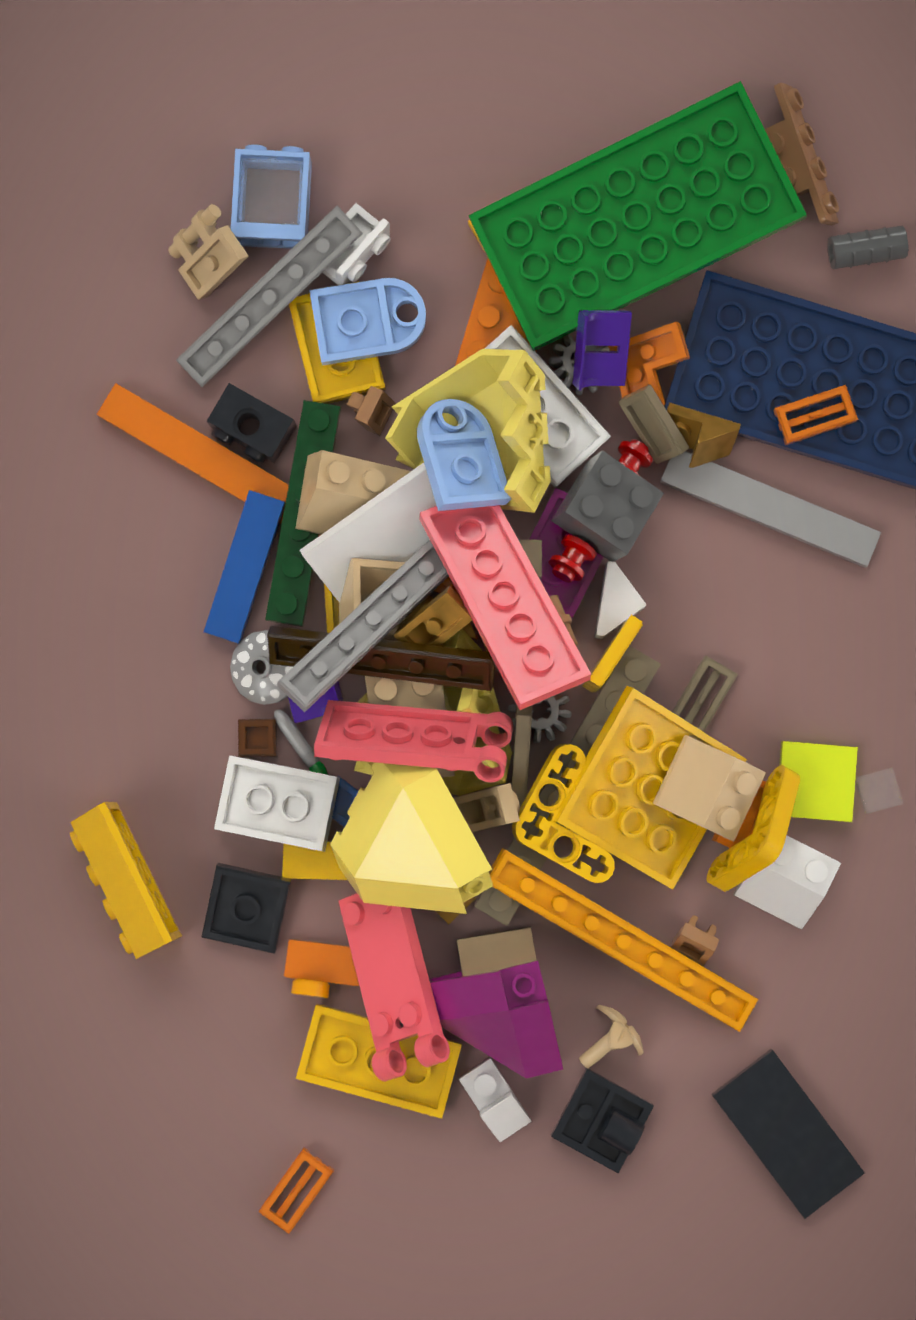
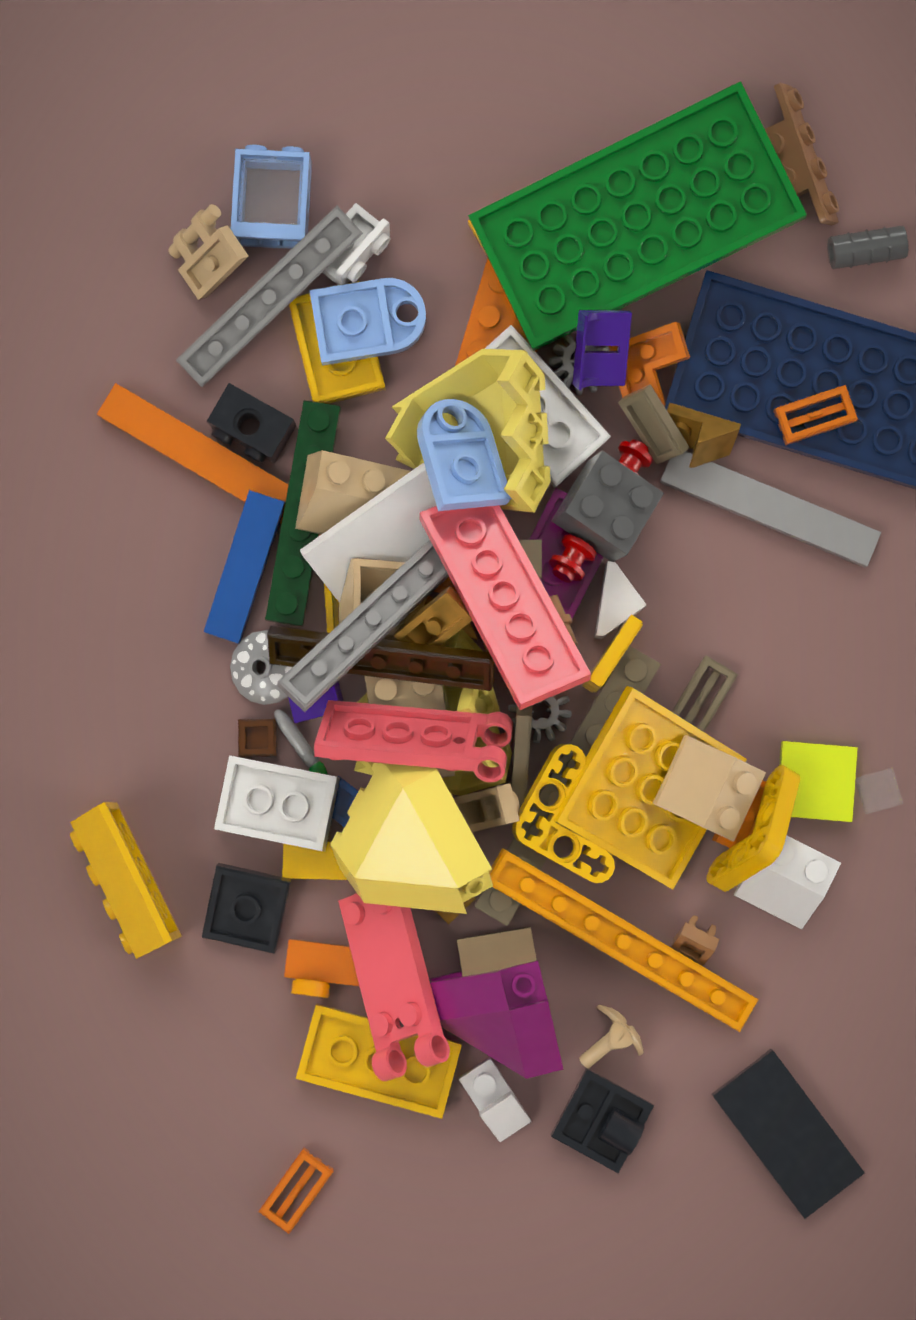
(372, 409): medium nougat tile -> none

